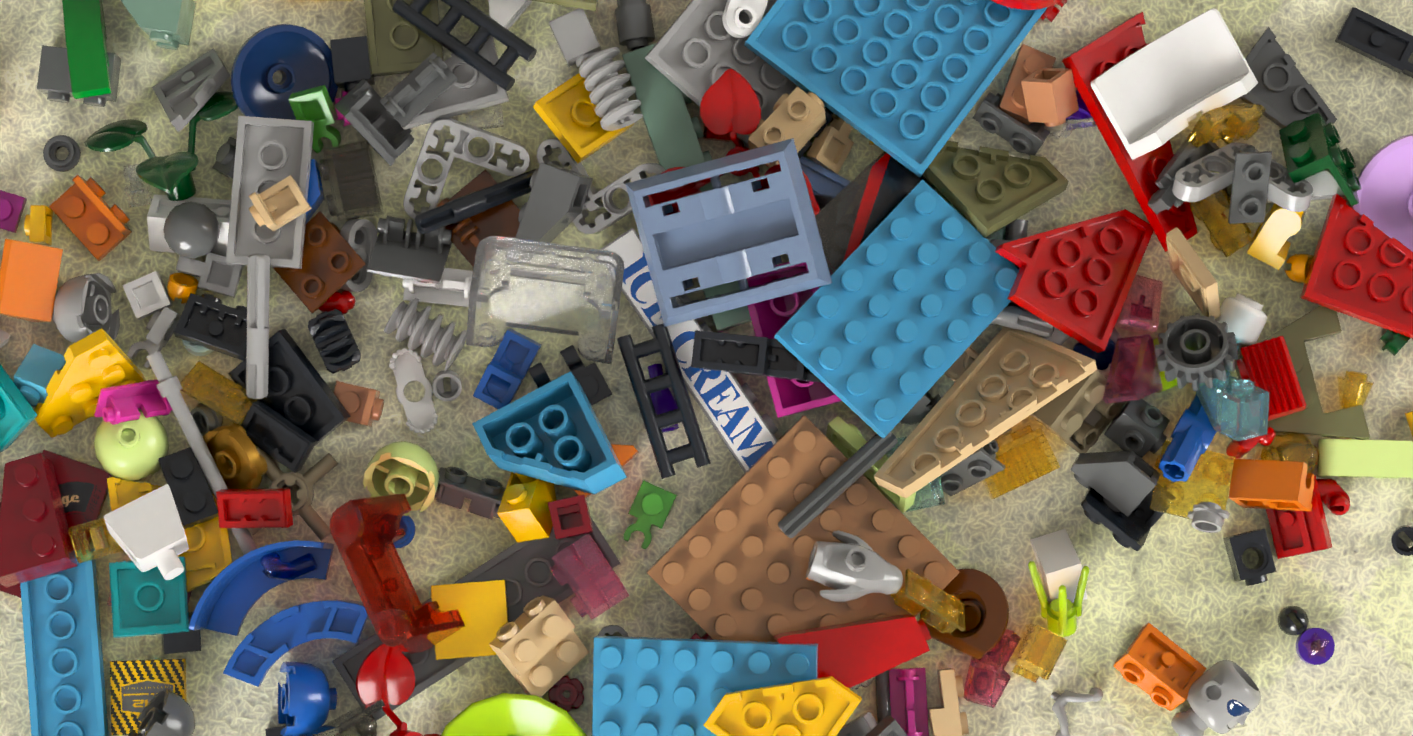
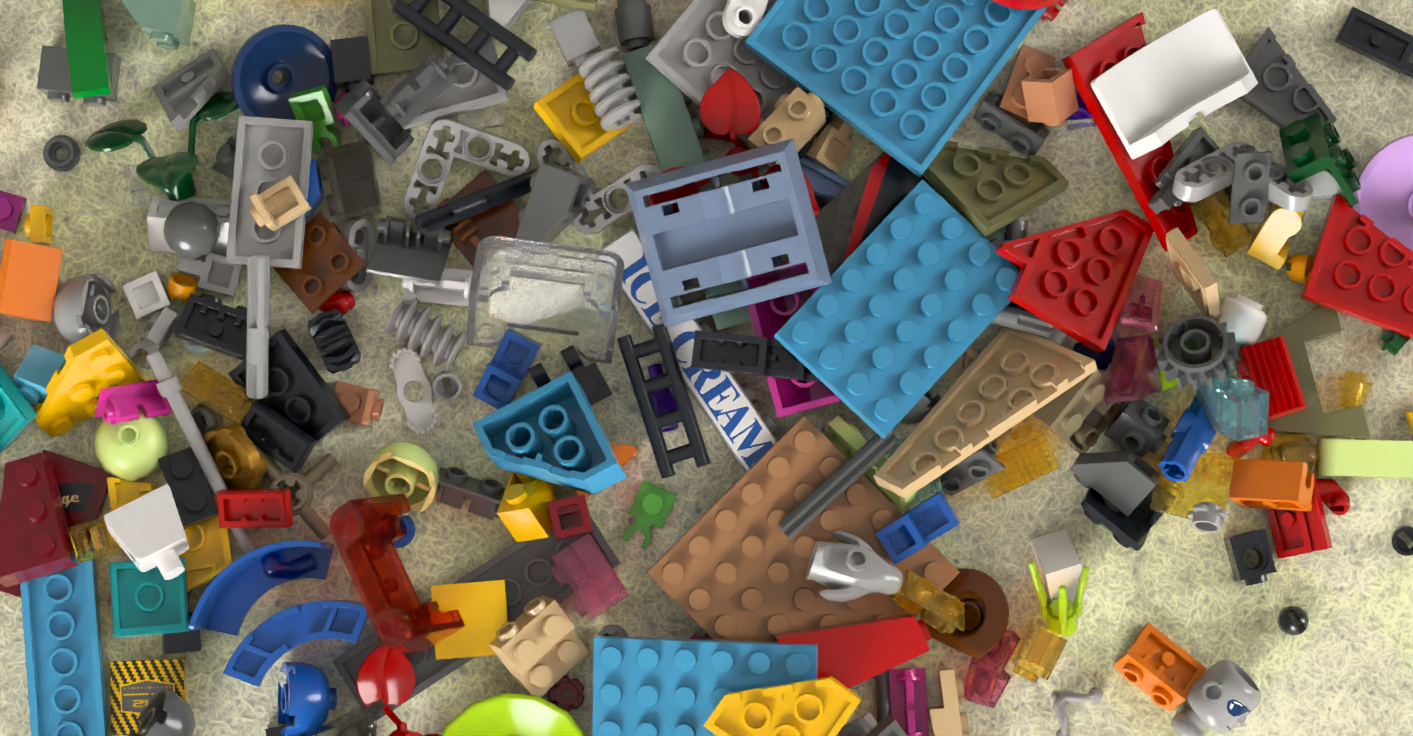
(91, 218): orange bracket -> none
(917, 527): none -> blue slope
(1227, 123): clear yellow slope -> none
(1315, 646): dark purple tile -> none

